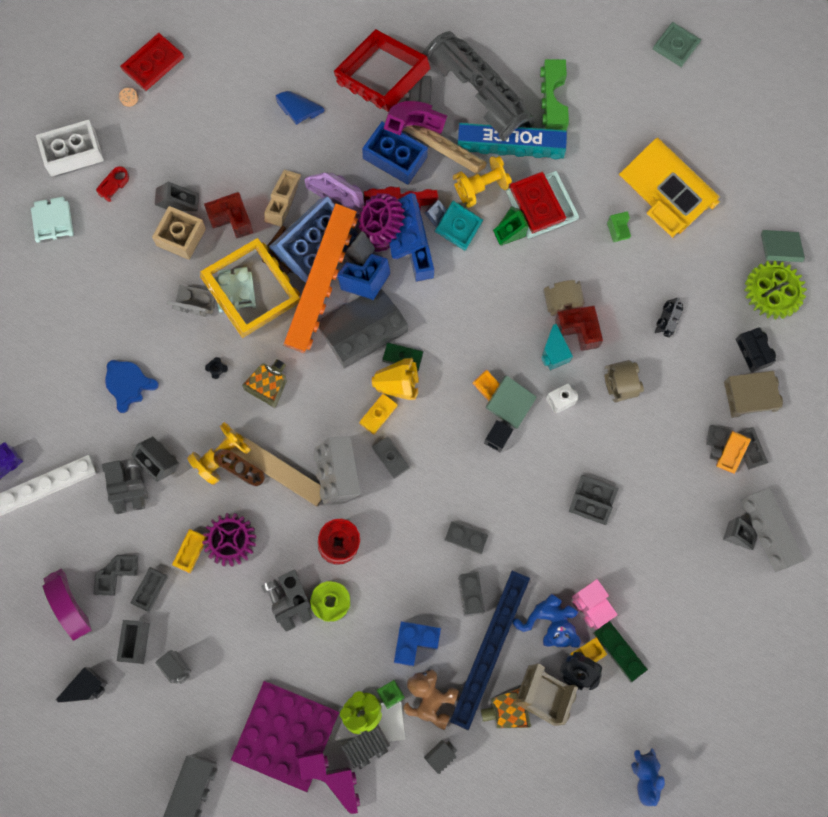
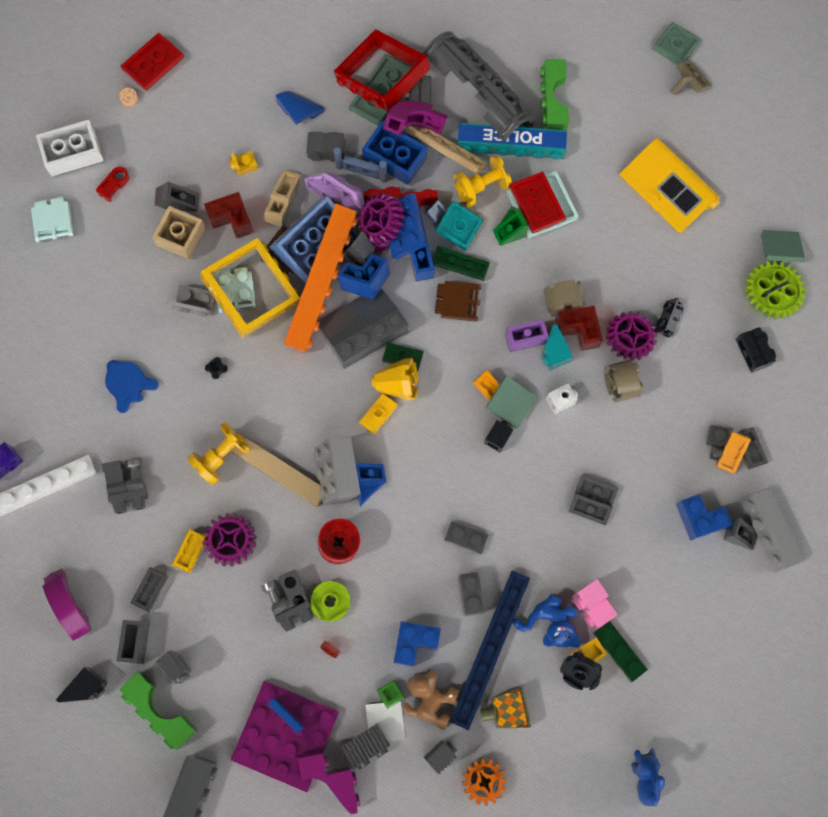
(119, 566): dark grey tile -> none
(140, 692): none -> bright green arch
(155, 458): dark grey brick -> none
(243, 163): none -> yellow bracket
(247, 467): reddish brown beam -> none
(267, 383): torso -> none
(292, 721): none -> blue tile
(321, 145): none -> dark grey brick
(330, 649): none -> clear red tile
(354, 705): lime plate -> none
(361, 167): none -> sand blue plate
(370, 478): none -> blue slope
(381, 80): none -> sand green tile
(390, 457): dark grey plate -> none
(457, 300): none -> reddish brown plate
(460, 263): none -> dark green plate
(494, 776): none -> orange gear
(526, 335): none -> medium lavender brick
(546, 696): dark tan panel -> none
(618, 226): bright green panel -> none
(646, 333): none -> magenta gear
(666, 218): yellow tile -> none
(693, 75): none -> dark tan plate
(699, 522): none -> blue brick
(753, 393): dark tan panel -> none

